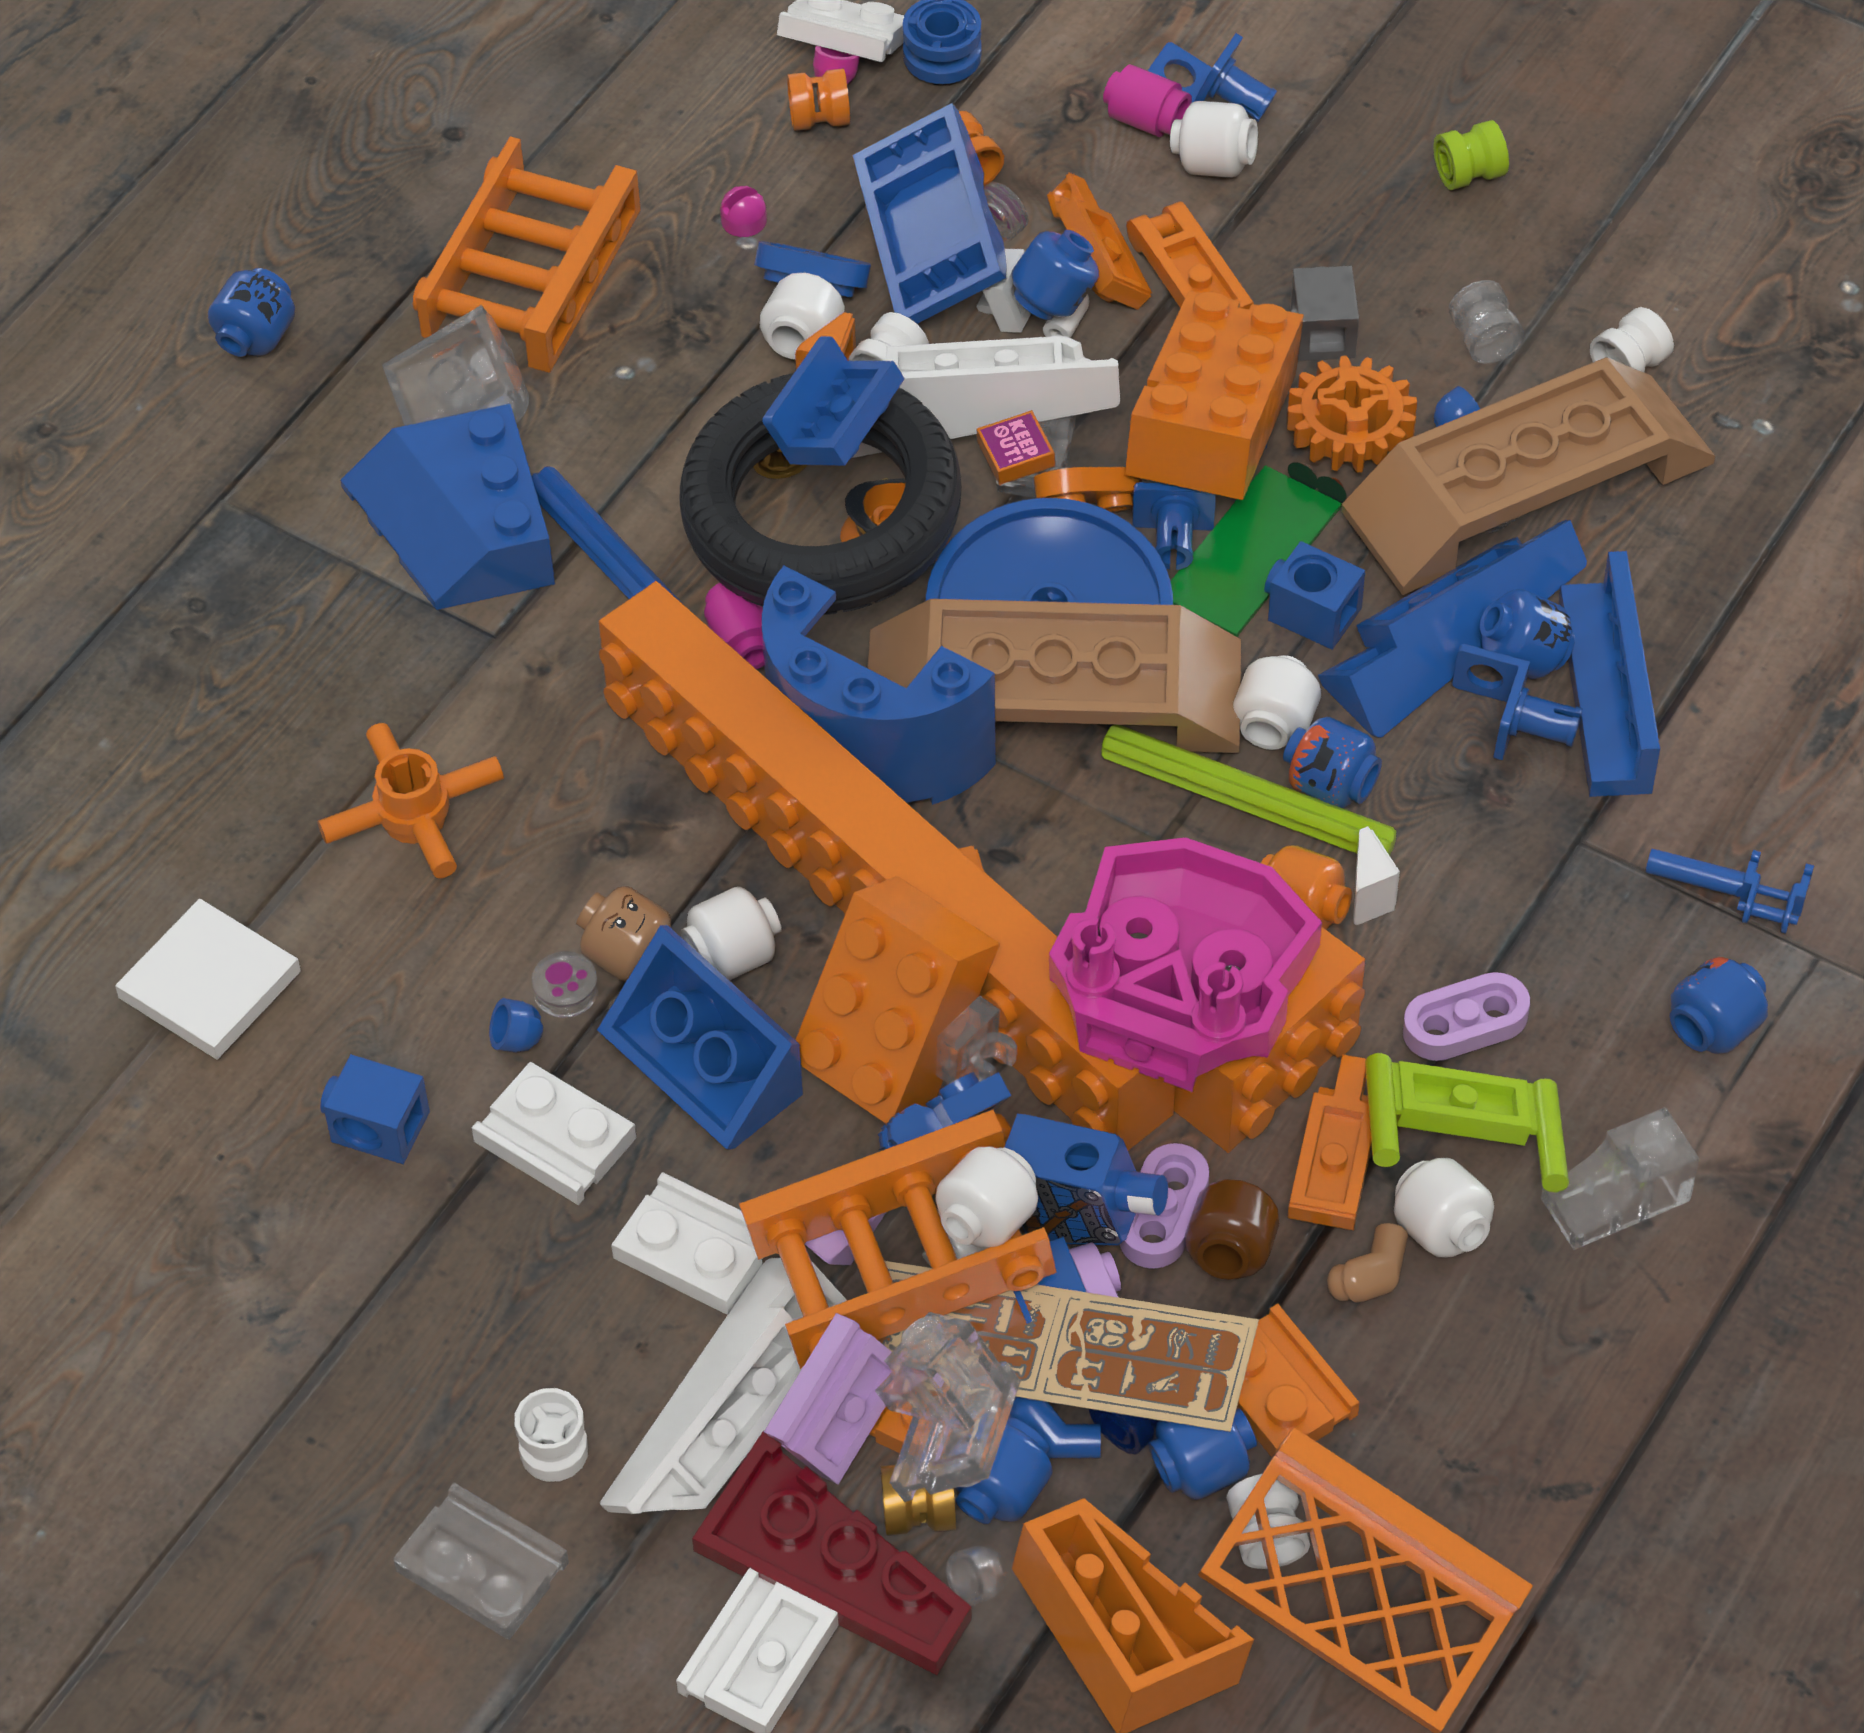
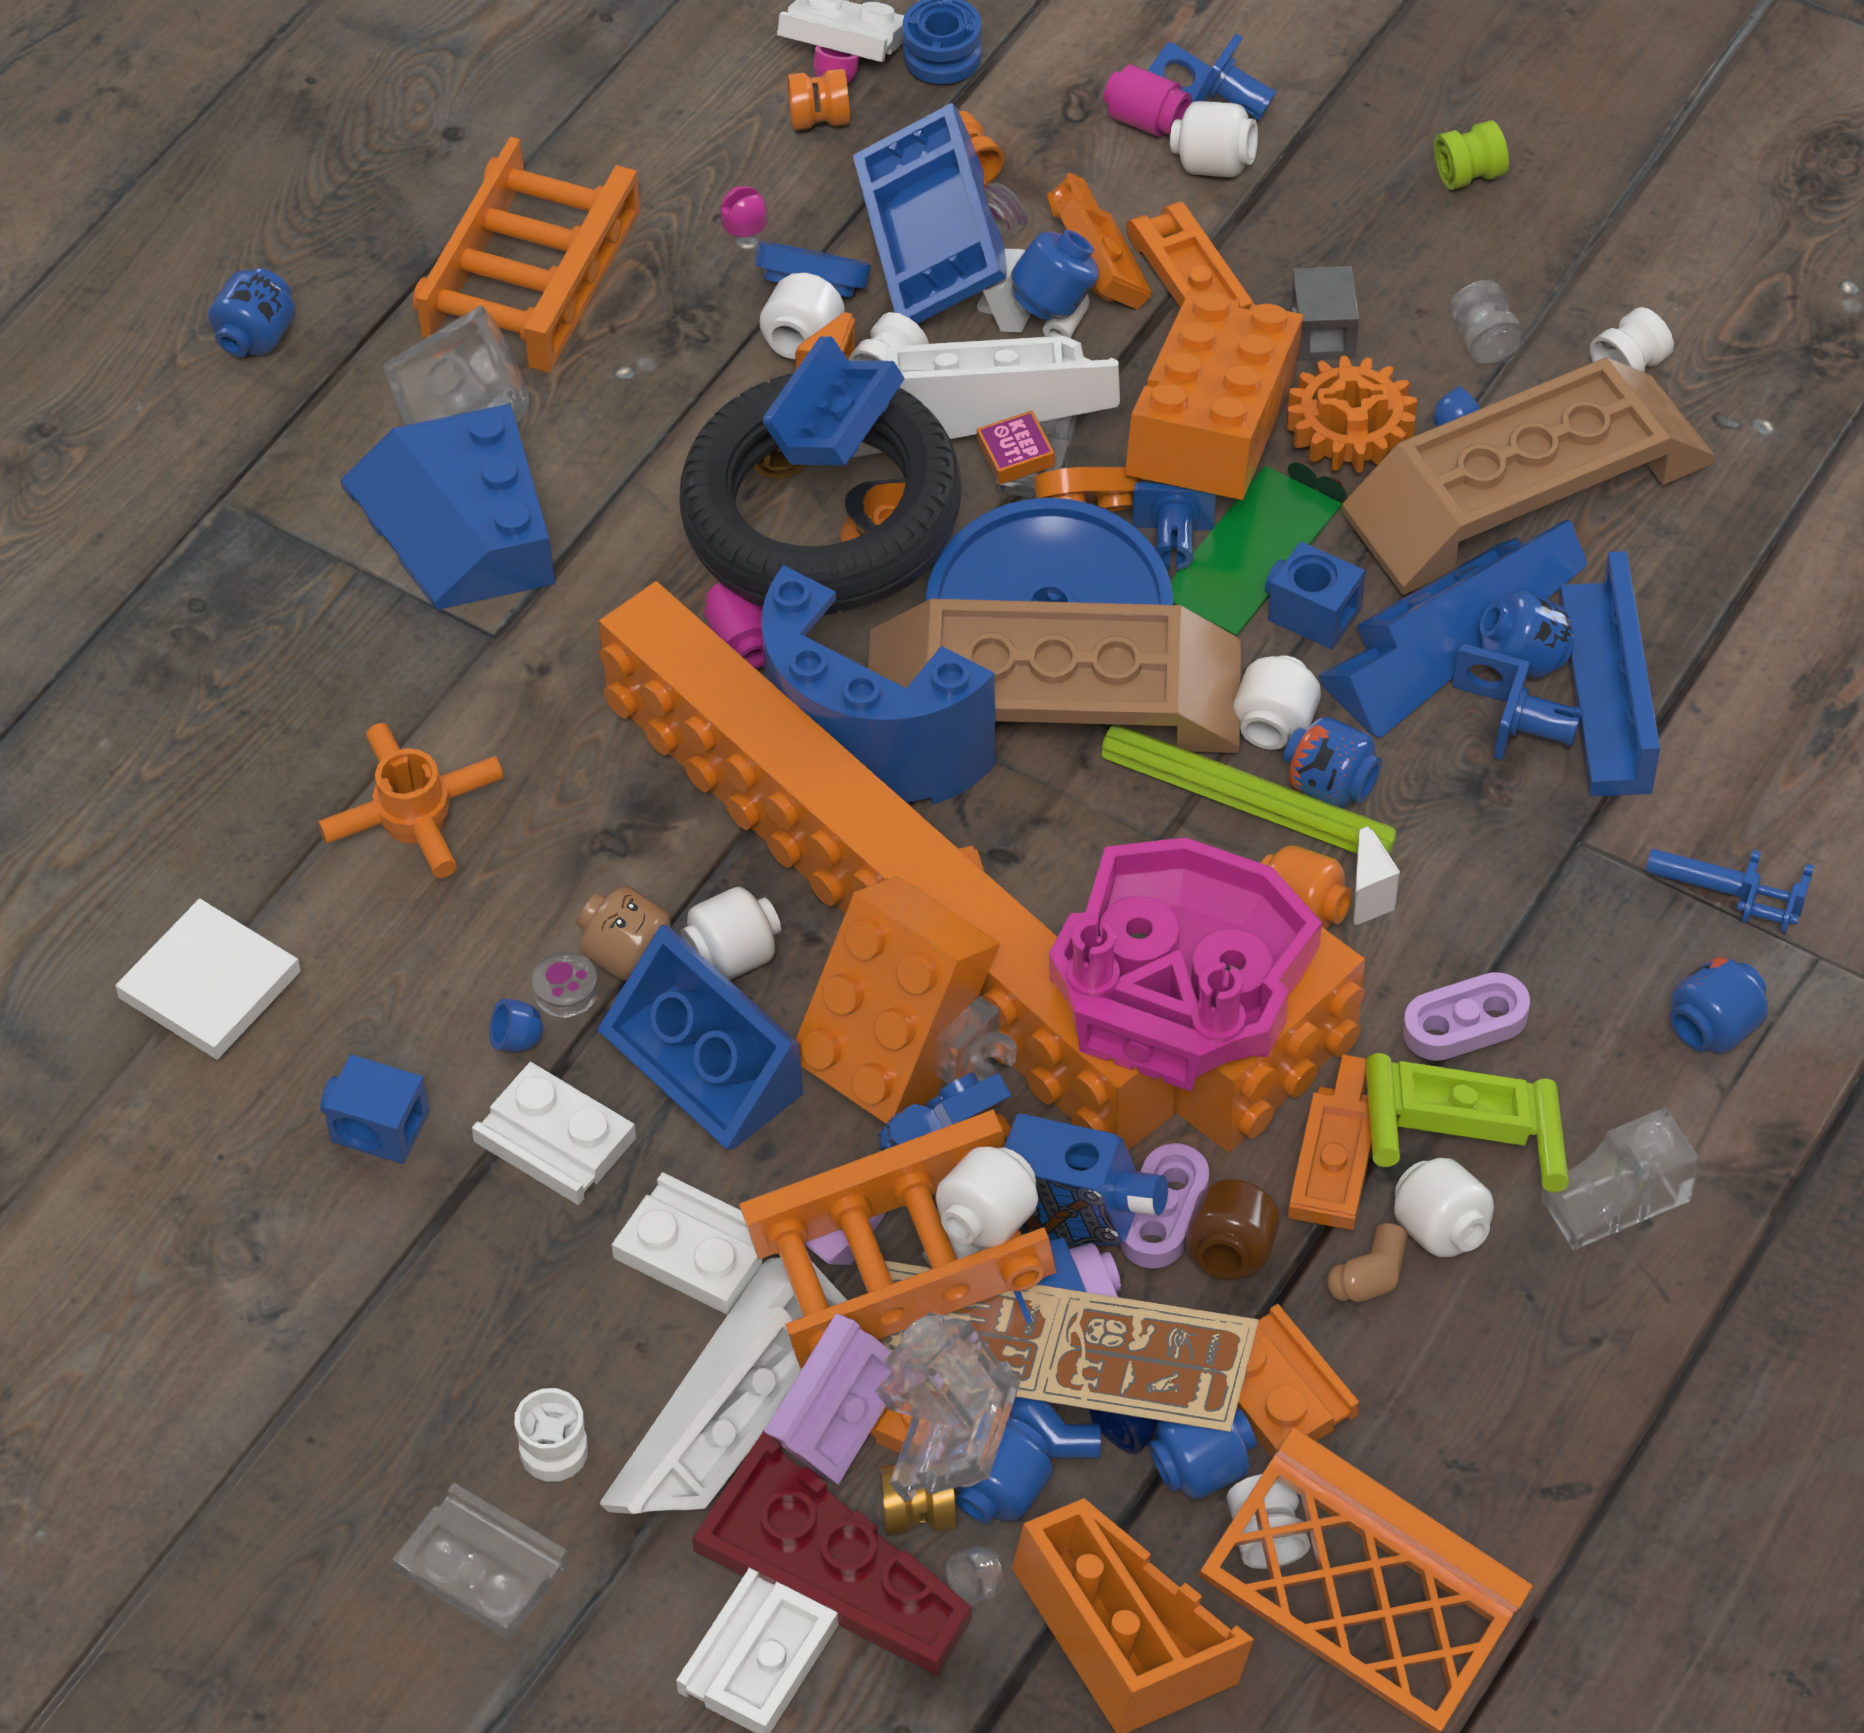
(593, 533): blue axle -> none

